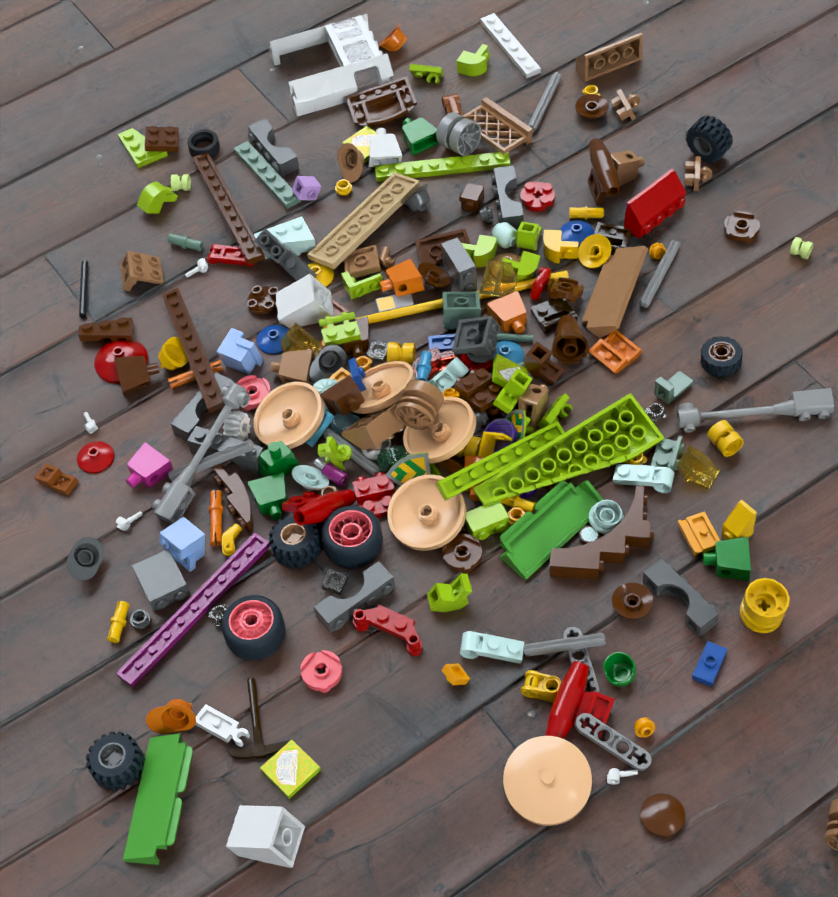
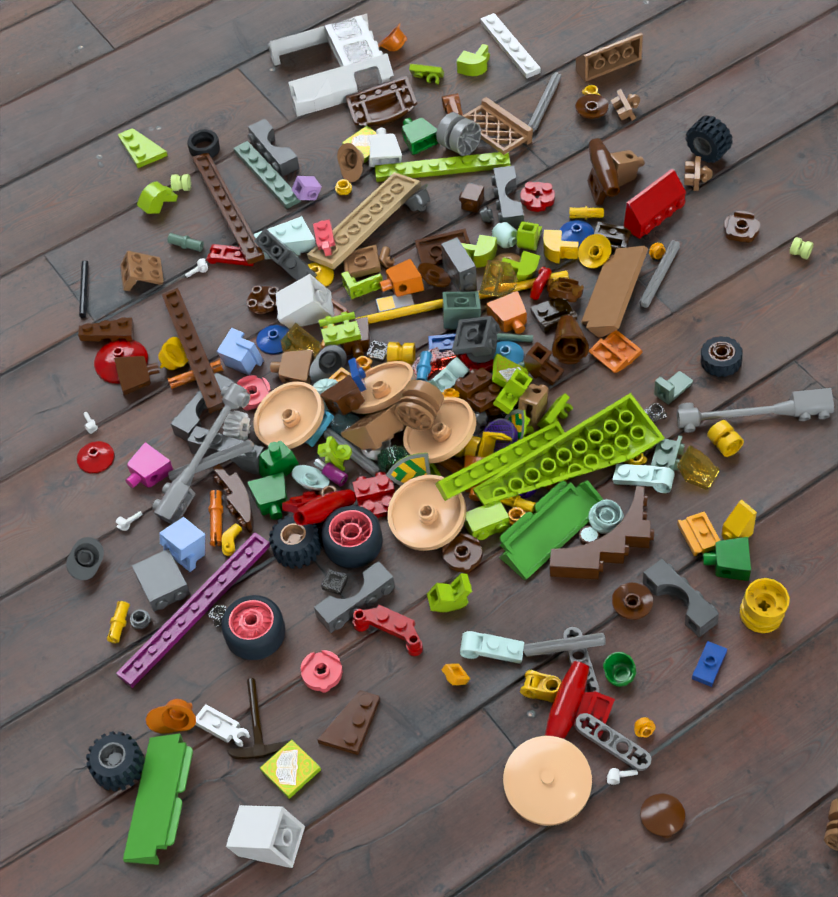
(56, 480): dark orange slope -> none
(161, 139): reddish brown plate -> none
(324, 236): none -> coral hinge
(352, 724): none -> reddish brown wing

